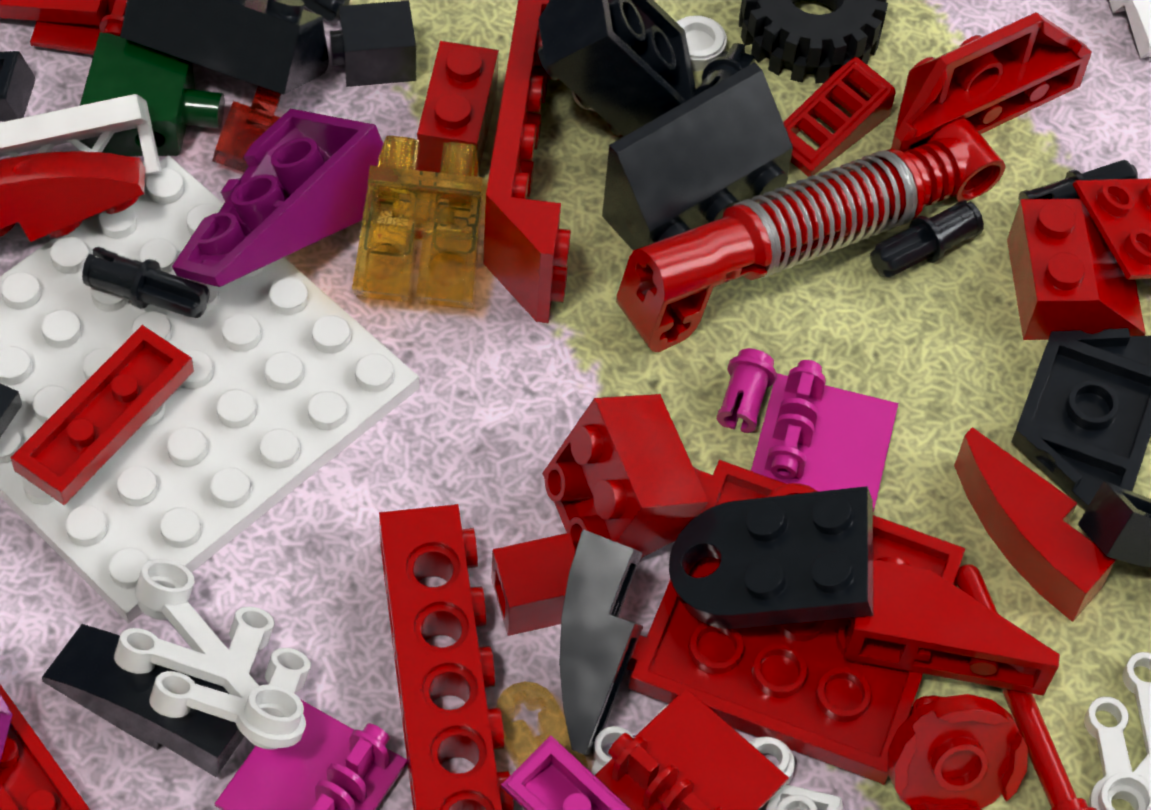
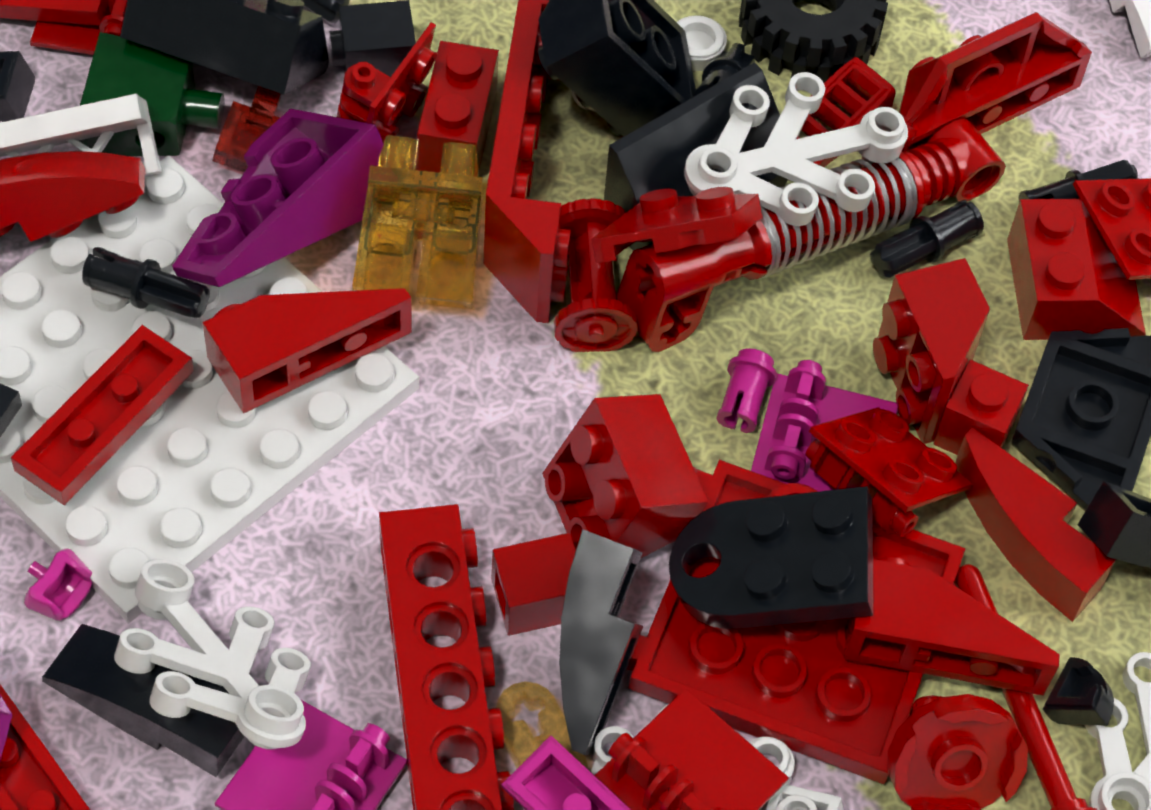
(59, 587): none -> dark pink piece
(297, 337): none -> red slope
(383, 99): none -> red hinge
(594, 317): none -> red hose
(679, 221): none -> red wing
(793, 156): none -> white plant
(895, 465): none -> red hinge
(929, 338): none -> red slope
(981, 401): none -> red brick
(1080, 696): none -> black tile

